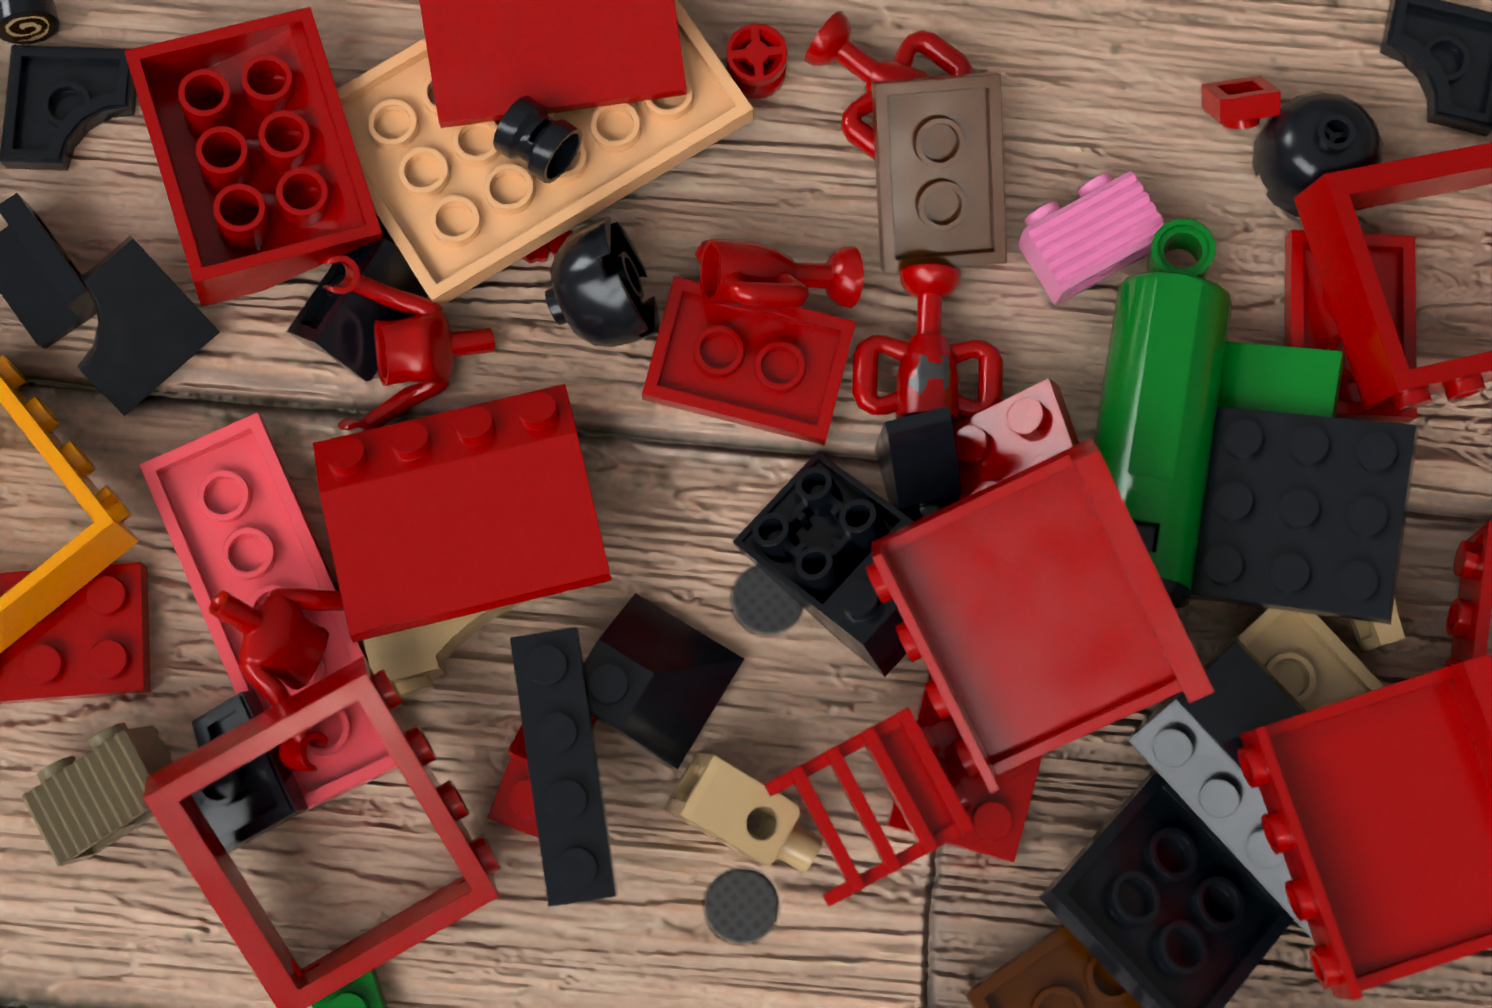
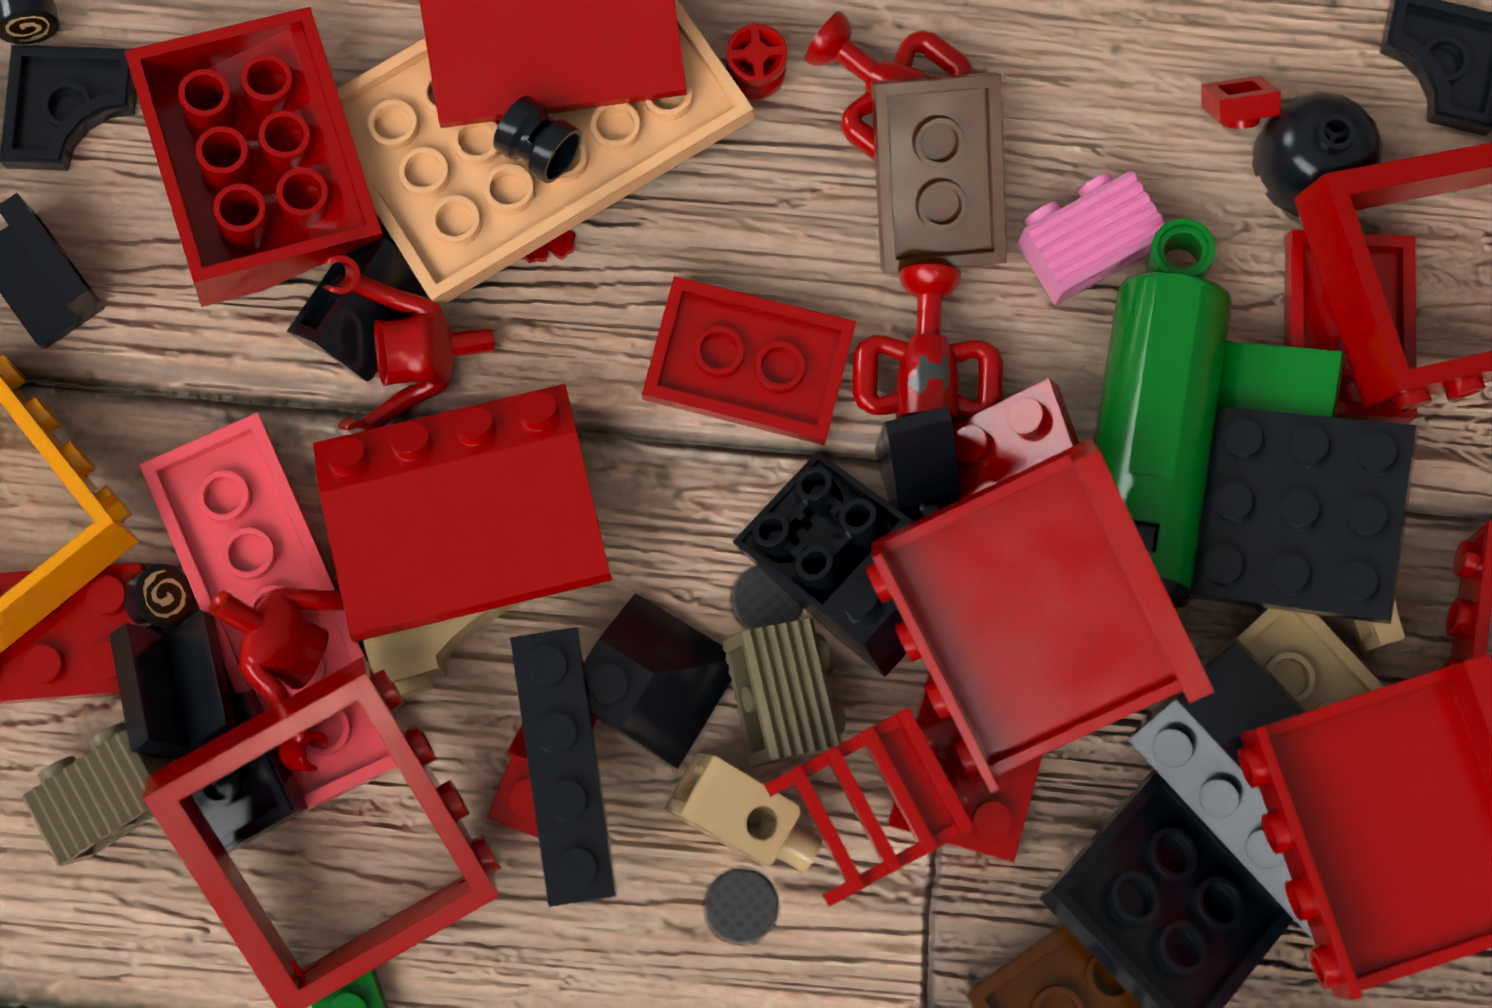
(142, 327): black tile -> none
(158, 597): none -> tile
(172, 686): none -> black panel
(601, 287): black cylinder -> none
(767, 278): red piece -> none
(784, 692): none -> dark tan brick

